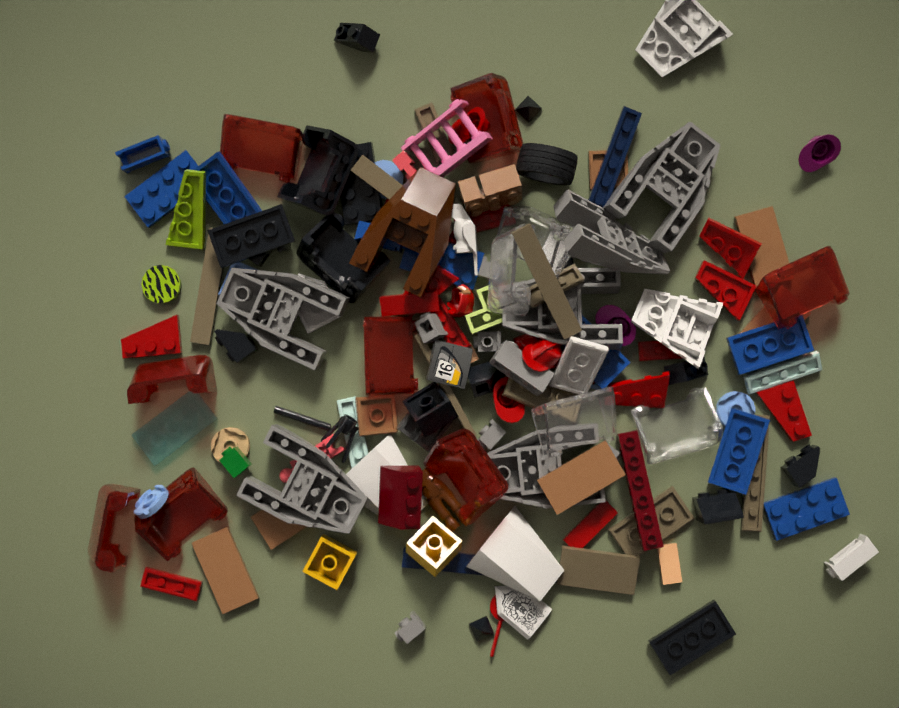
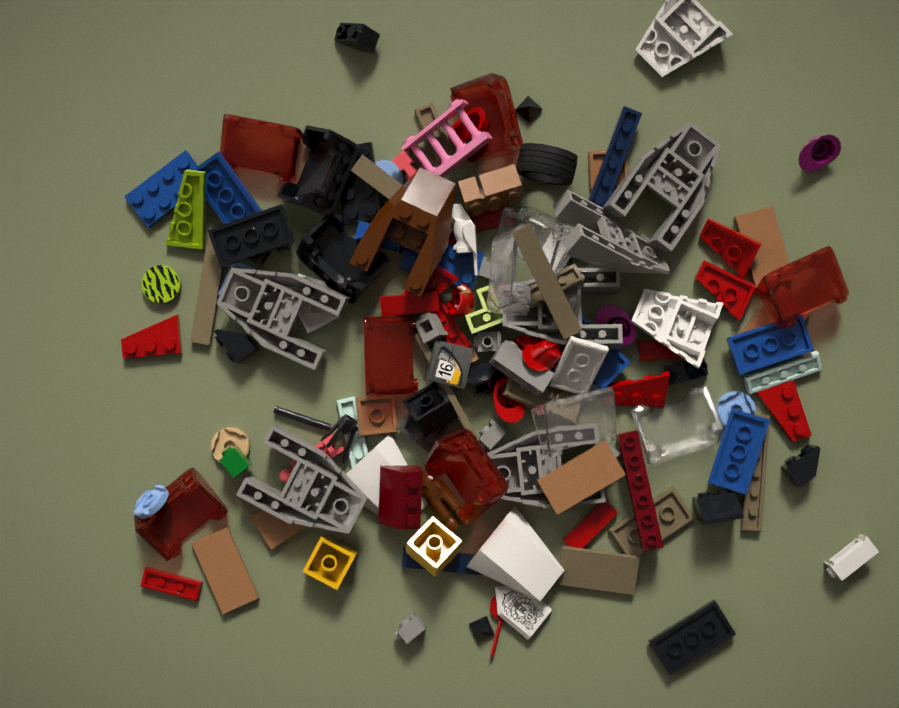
(100, 549): clear red windscreen -> none
(143, 153): blue window -> none
(174, 427): clear light blue tile -> none
(196, 370): clear red windscreen -> none
(669, 564): light nougat tile -> none
(805, 508): blue plate -> none

